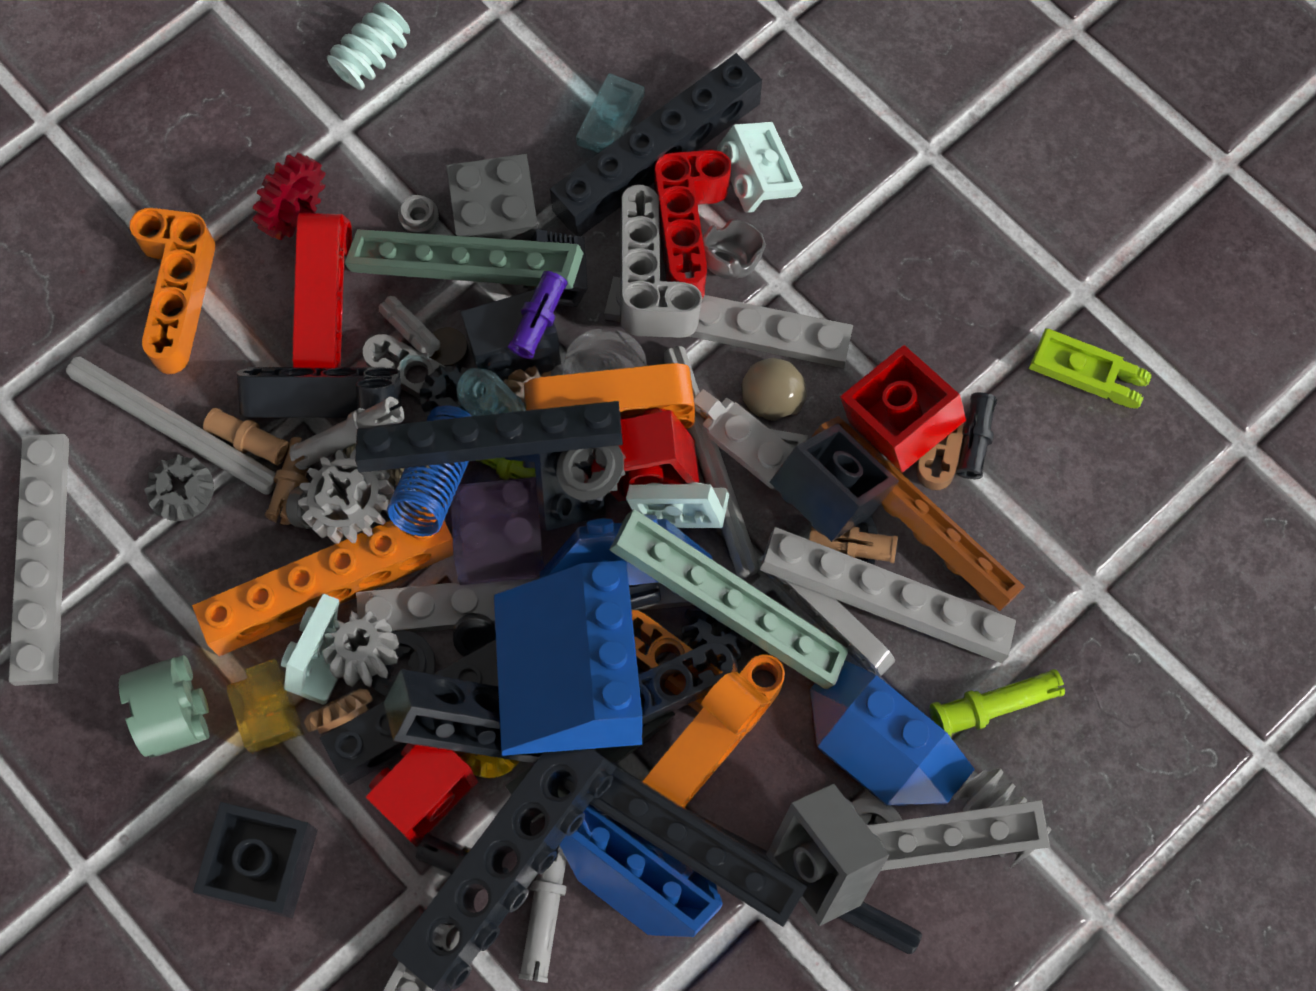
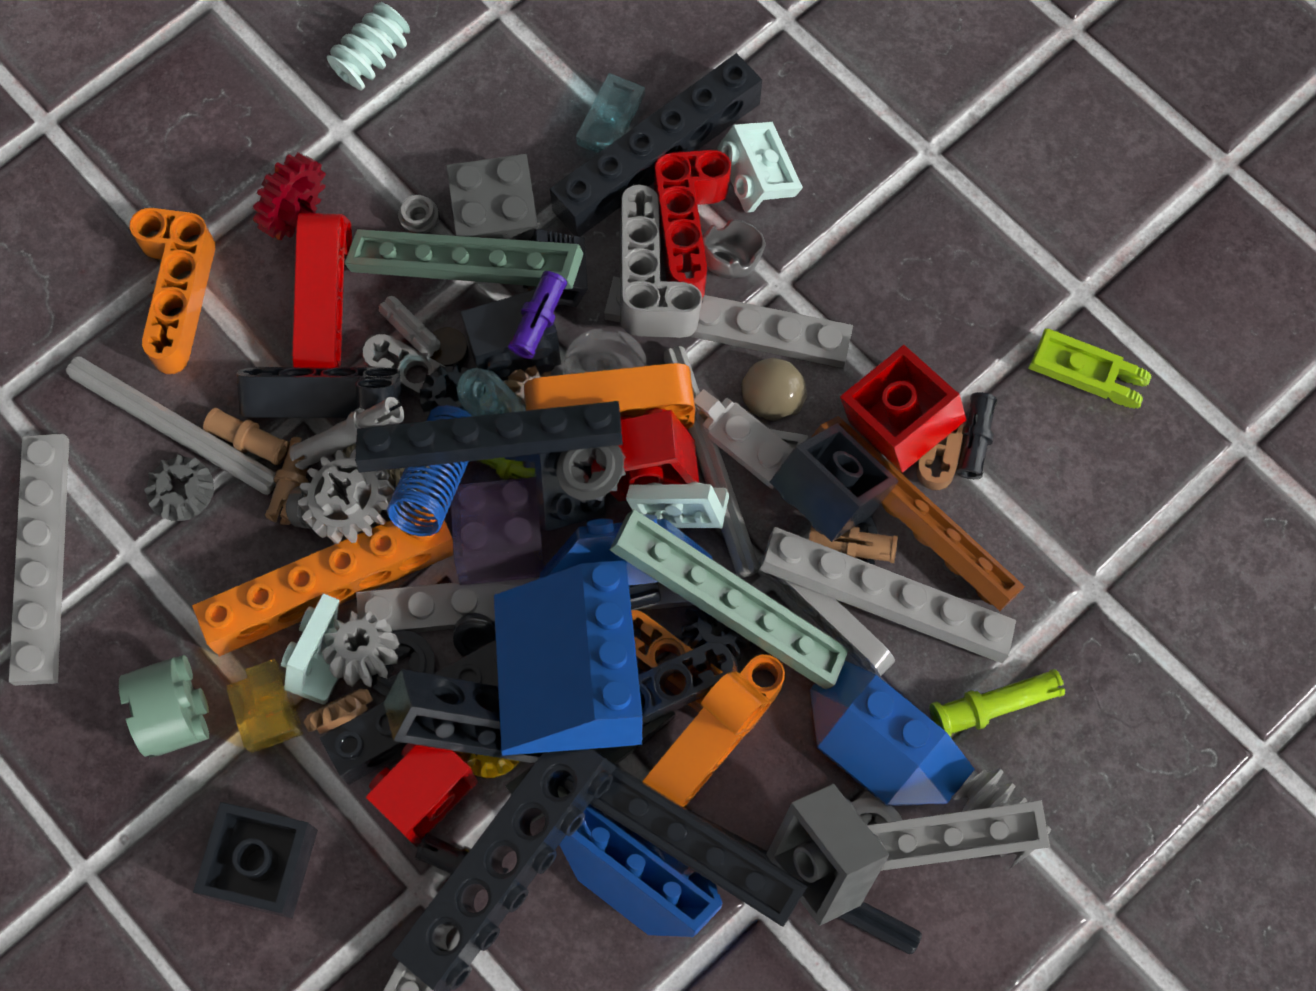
(543, 919): light grey pin -> none

